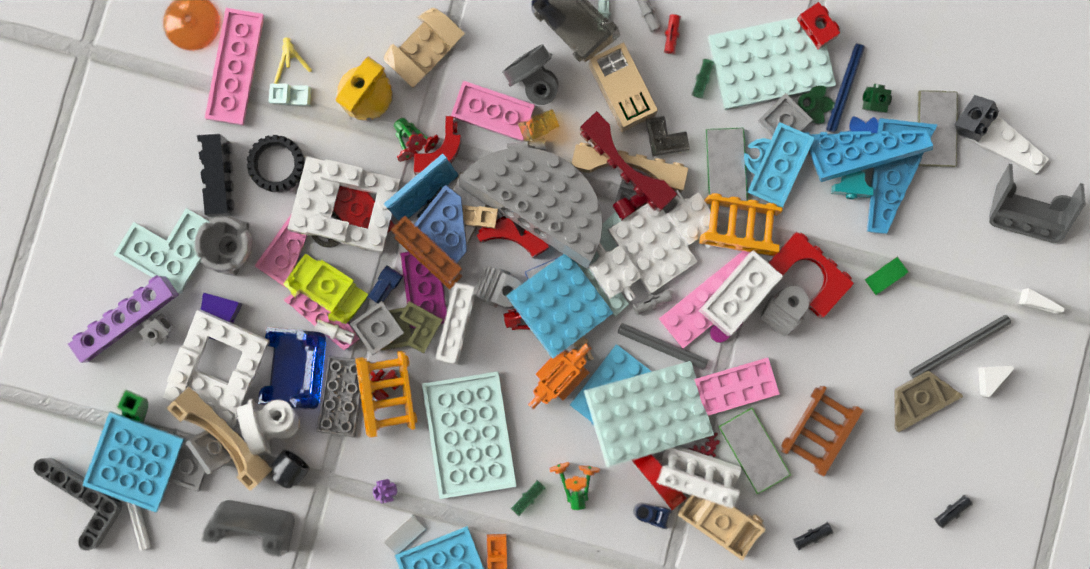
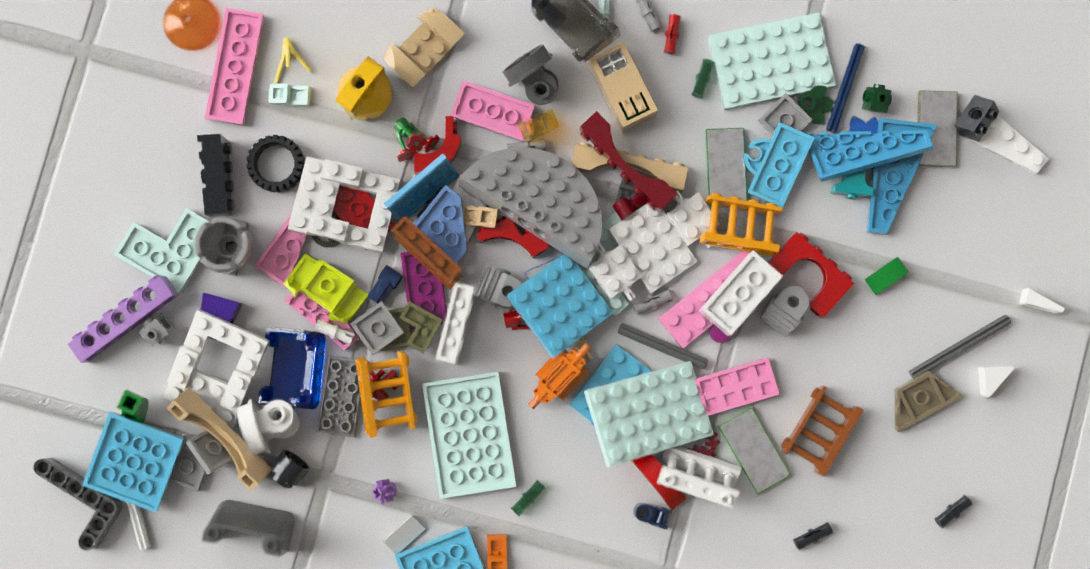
(576, 498): plant -> none
(663, 143): clear smoke brick -> none
(723, 524): tan piece -> none
(818, 36): red brick -> none
(1034, 217): dark grey windscreen -> none

